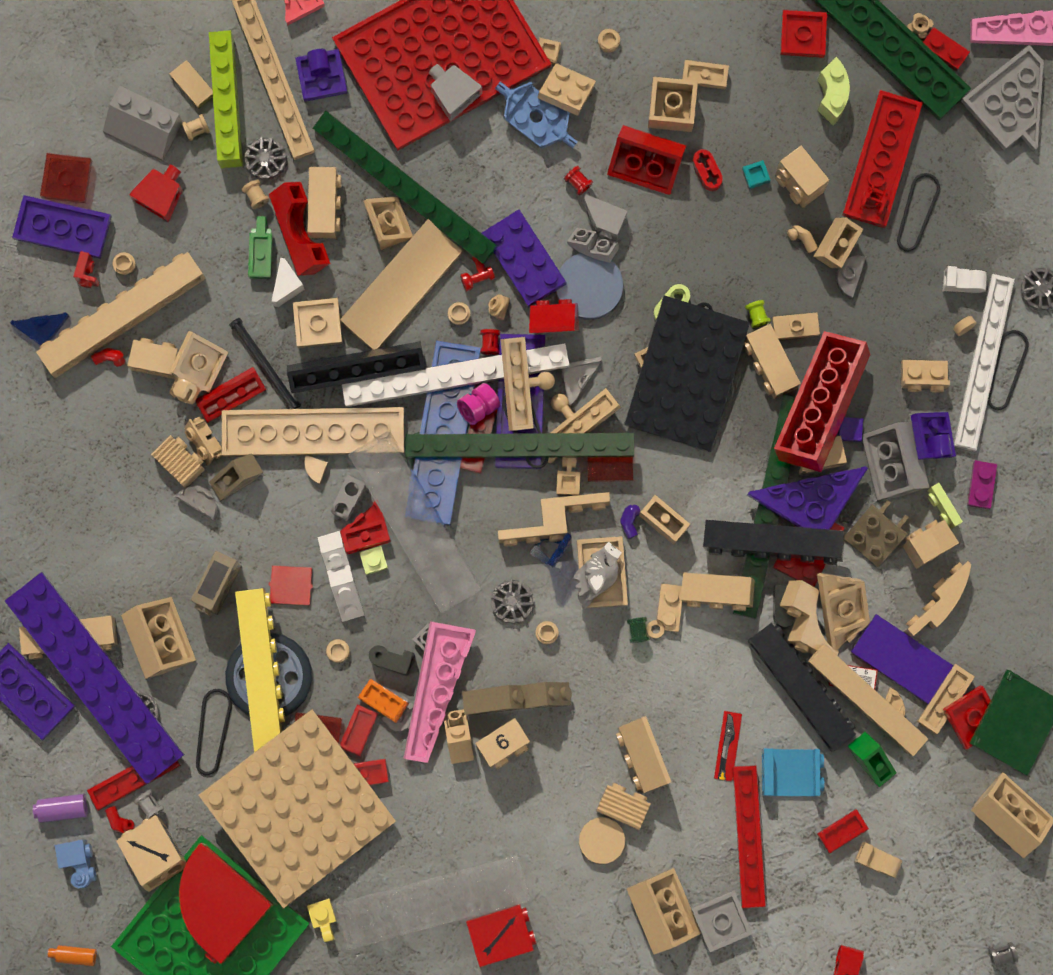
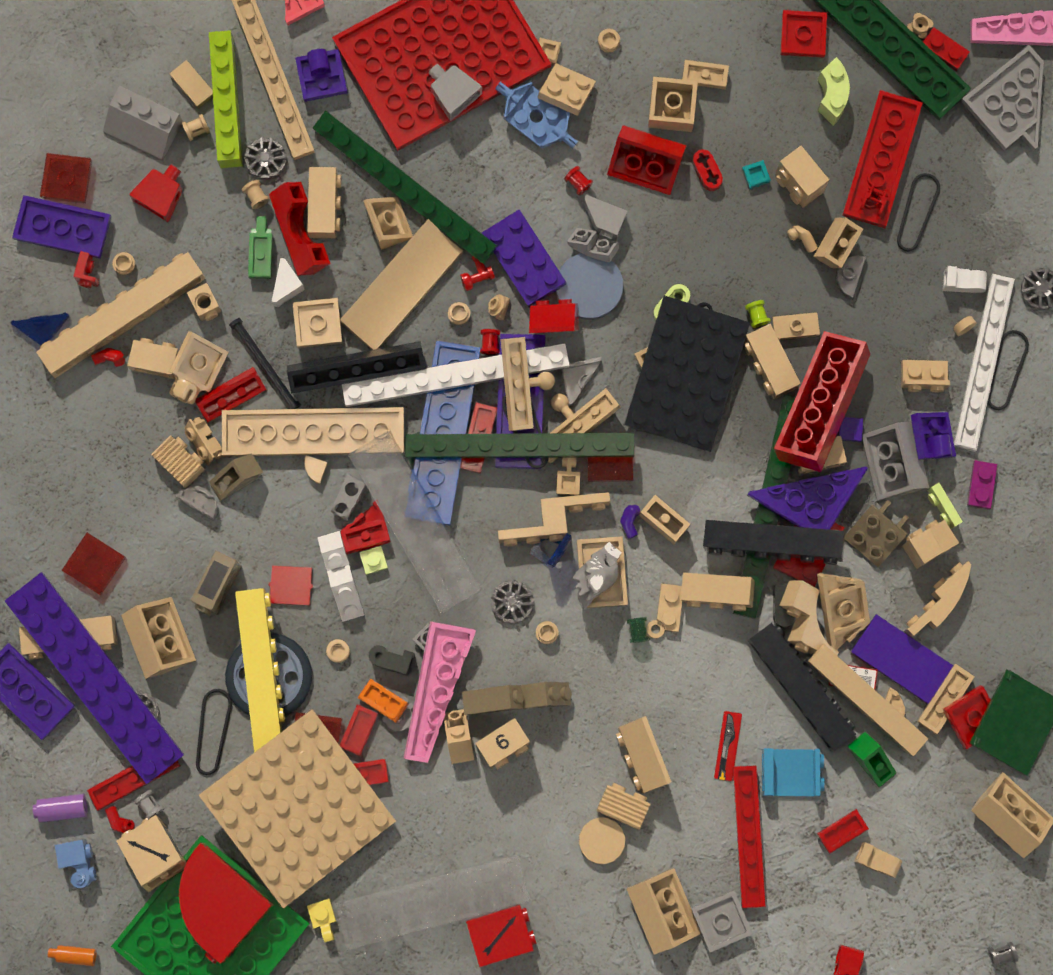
(93, 563): none -> clear red plate
(204, 293): none -> tan brick
(481, 402): dark pink wheel -> none

